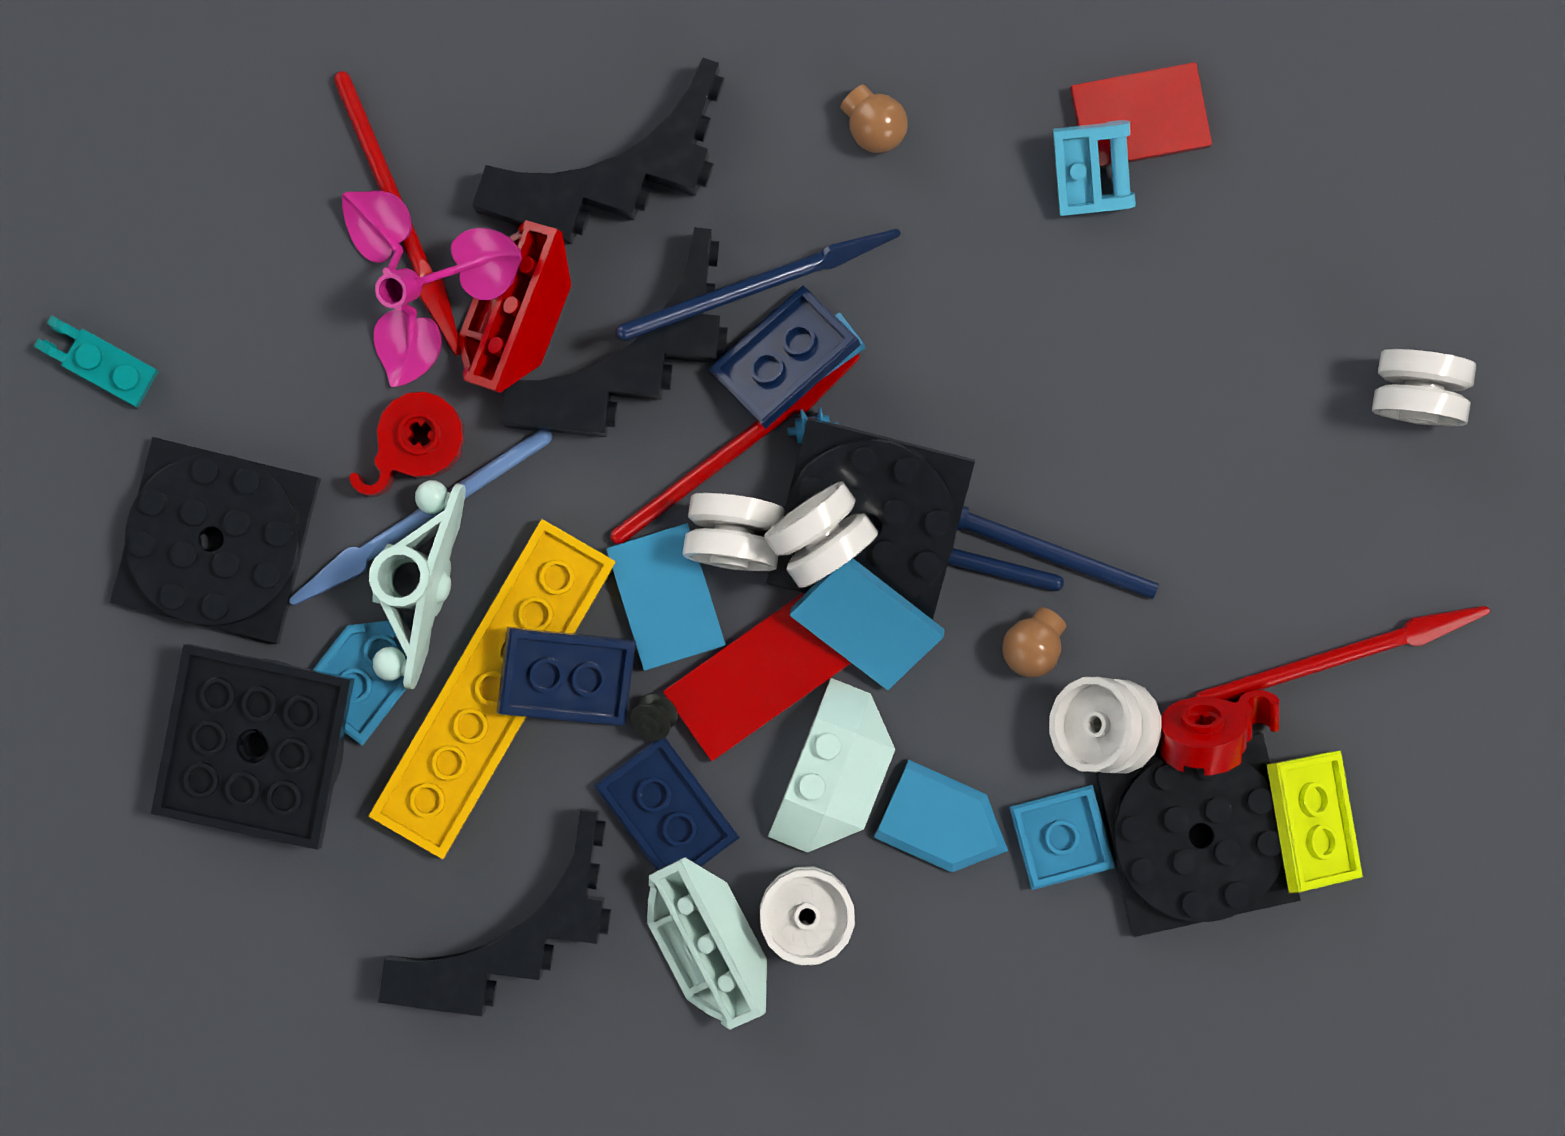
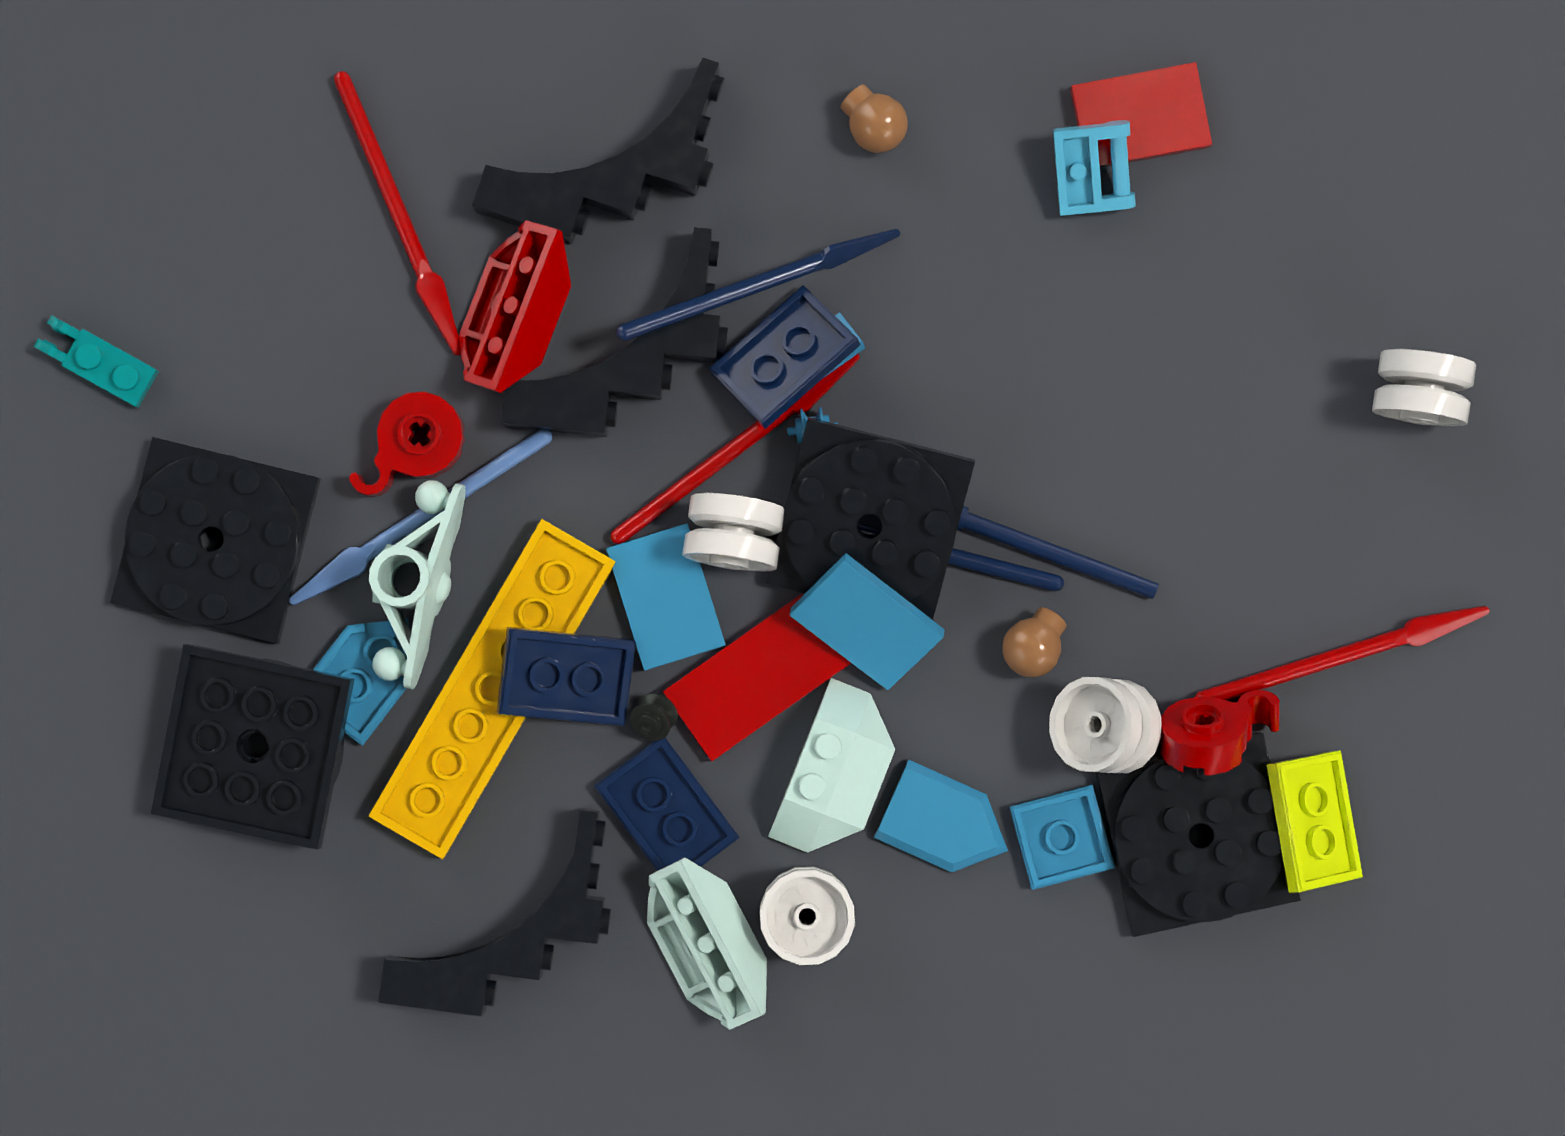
(402, 341): dark pink plant -> none
(821, 534): white wheel -> none

